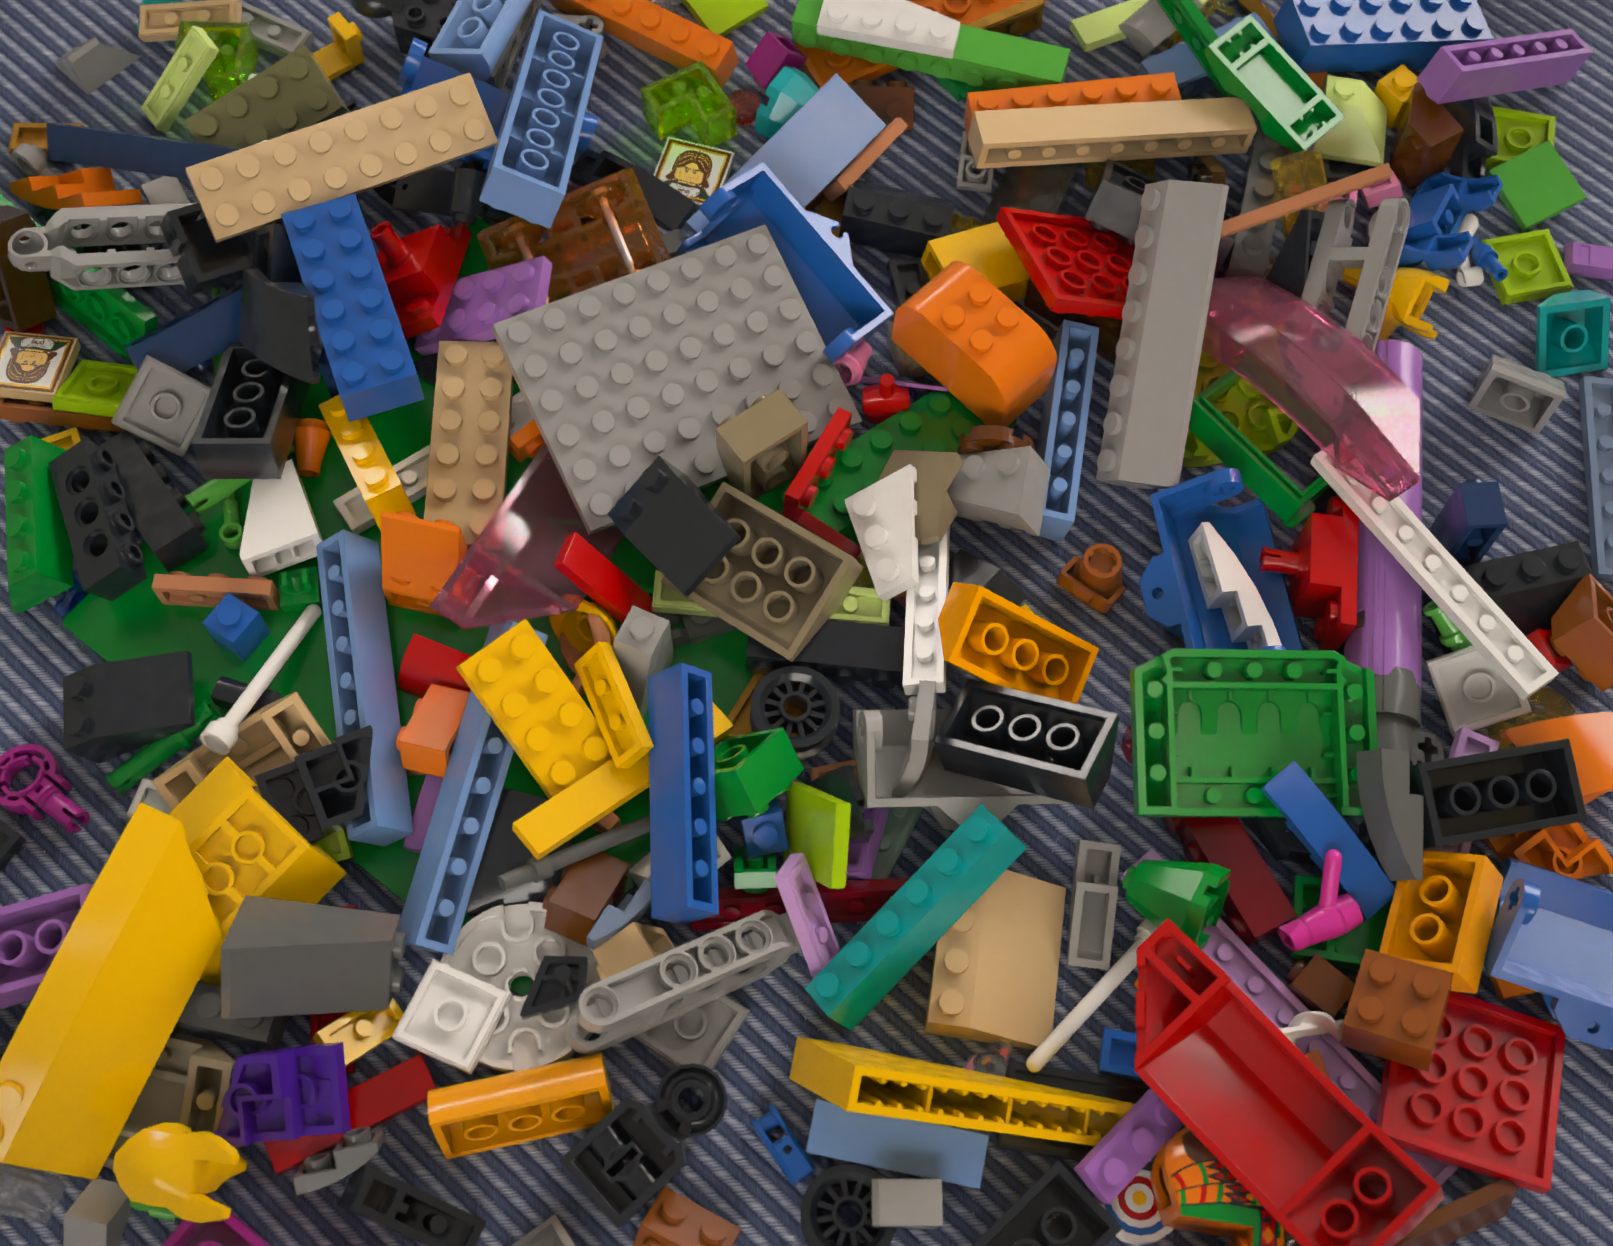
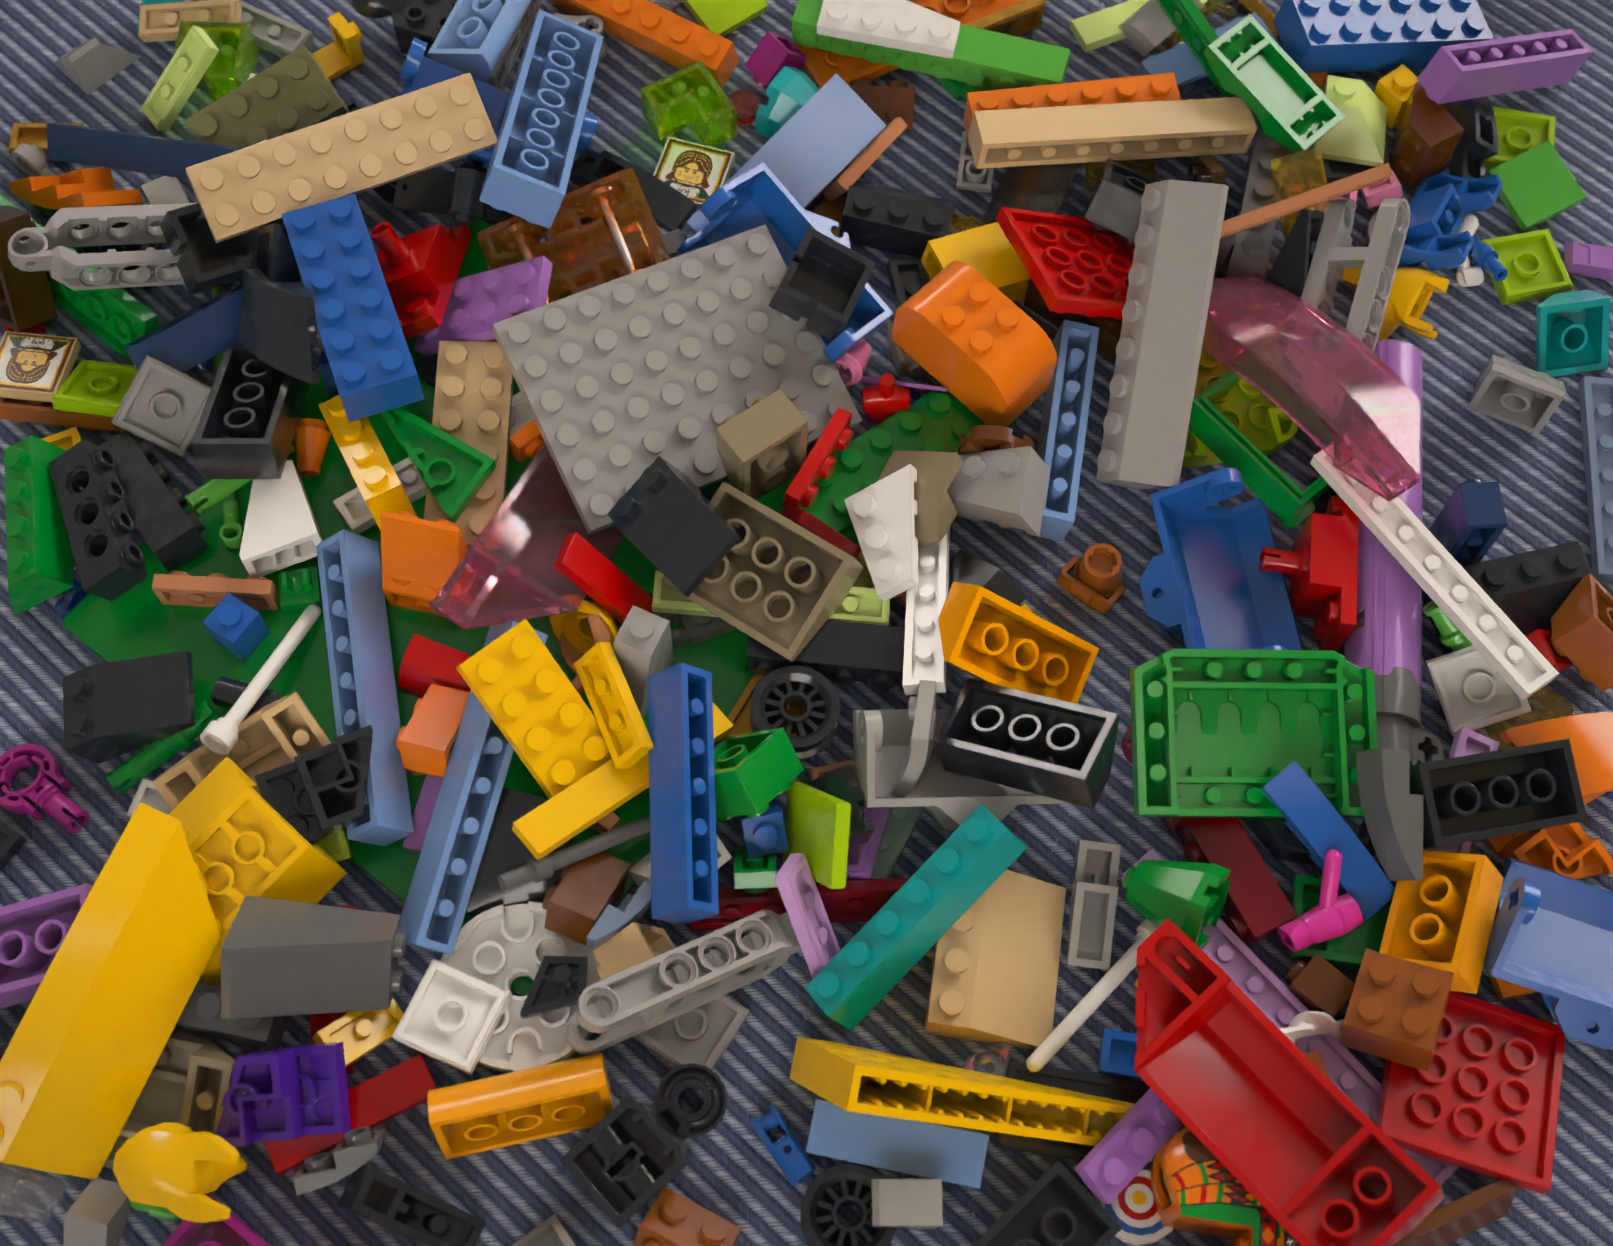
(445, 464): none -> green wing
(822, 284): none -> black piece
(1230, 588): white slope -> none

